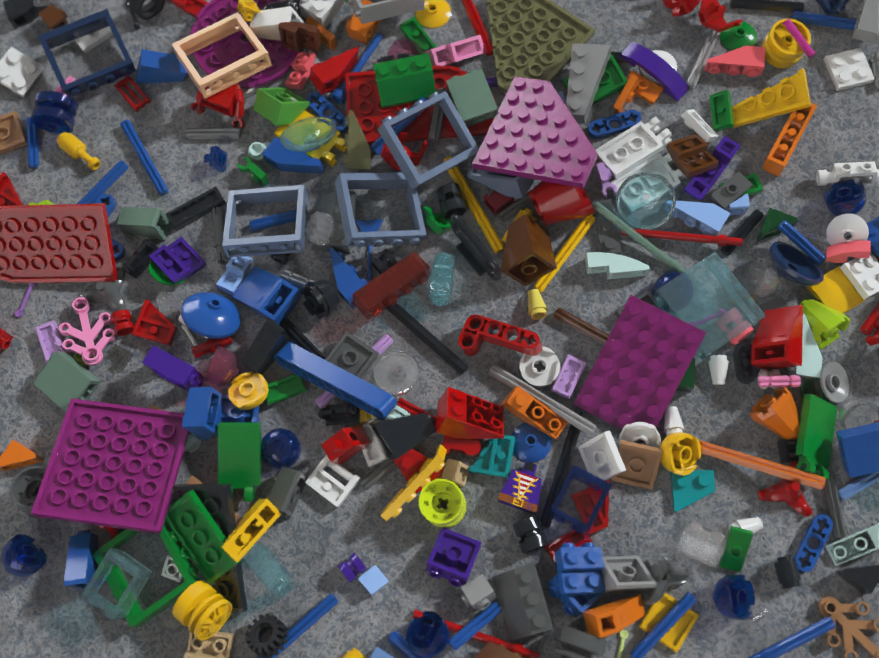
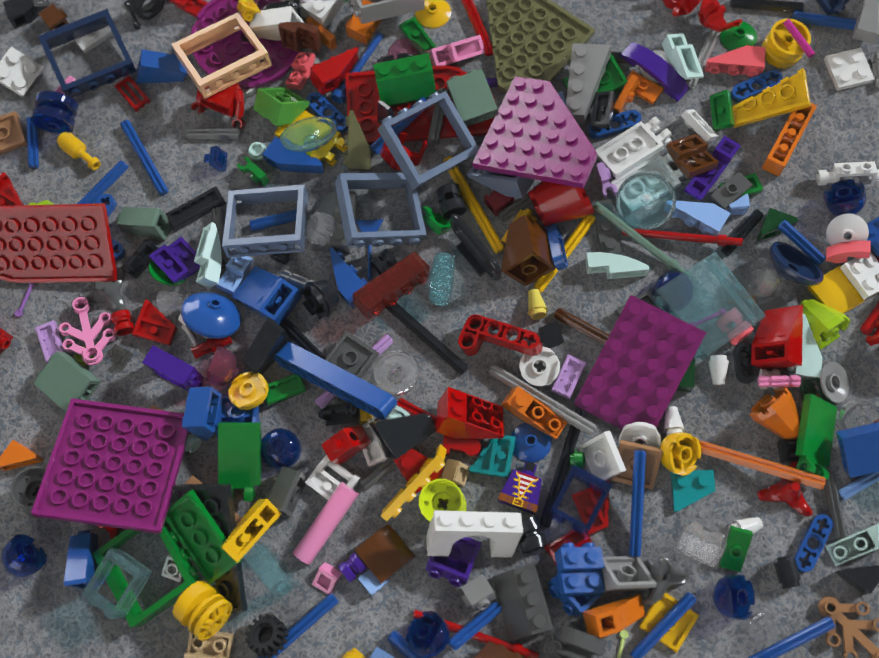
(209, 257): none -> light aqua slope
(325, 523): none -> bright pink brick
(326, 578): none -> bright pink slope
(384, 111): none -> black slope
(384, 553): none -> reddish brown slope
(449, 526): none -> white arch
(550, 335): none -> black slope
(557, 246): none -> blue beam
(577, 459): none -> green plate
(603, 110): none -> black plate
(637, 503): none -> blue axle
(682, 56): none -> light aqua slope
(761, 80): none -> blue beam

